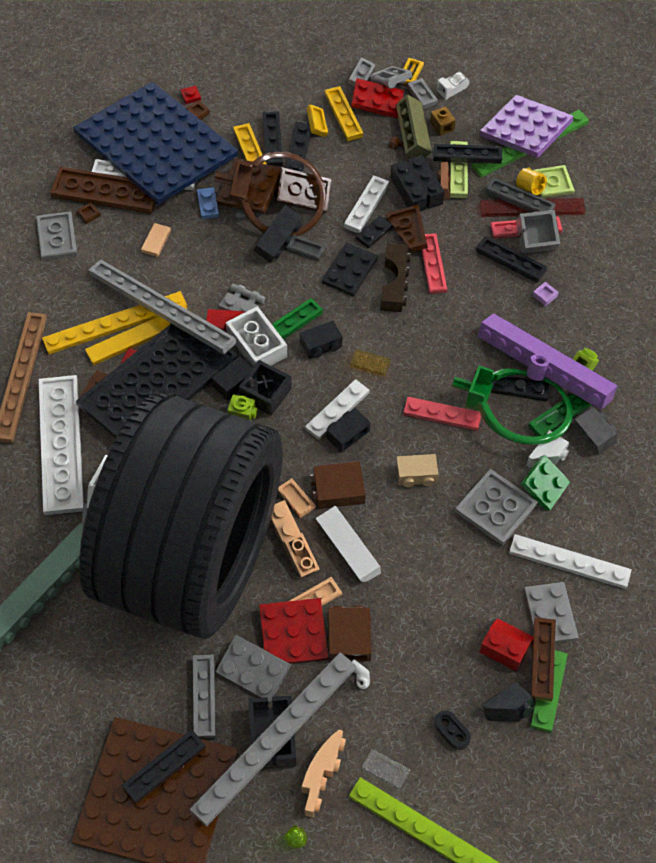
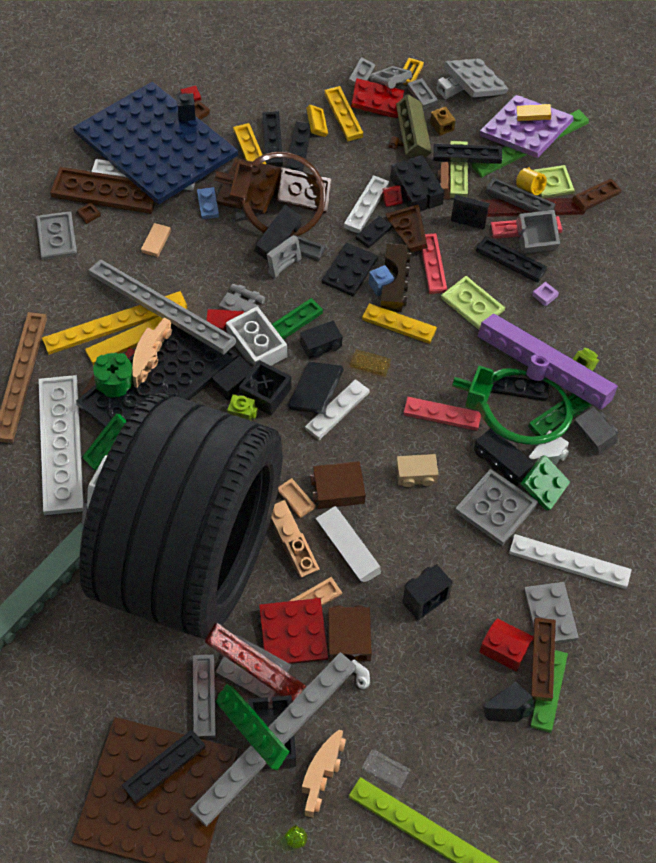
(104, 442): none -> green plate
(113, 374): none -> green brick
(146, 350): none -> light nougat slope
(186, 107): none -> black brick
(252, 727): none -> green plate
(254, 662): none -> clear red tile
(283, 256): none -> light grey plate
(316, 387): none -> black tile
(348, 429): black brick -> none
(379, 278): none -> medium blue brick
(392, 195): none -> red plate
(399, 323): none -> yellow plate
(427, 591): none -> black brick
(453, 730): black plate -> none
(470, 212): none -> black tile
(471, 301): none -> yellowish green tile
(475, 77): none -> light grey plate
(503, 456): none -> black brick
(534, 112): none -> yellow tile
(596, 194): none -> reddish brown tile

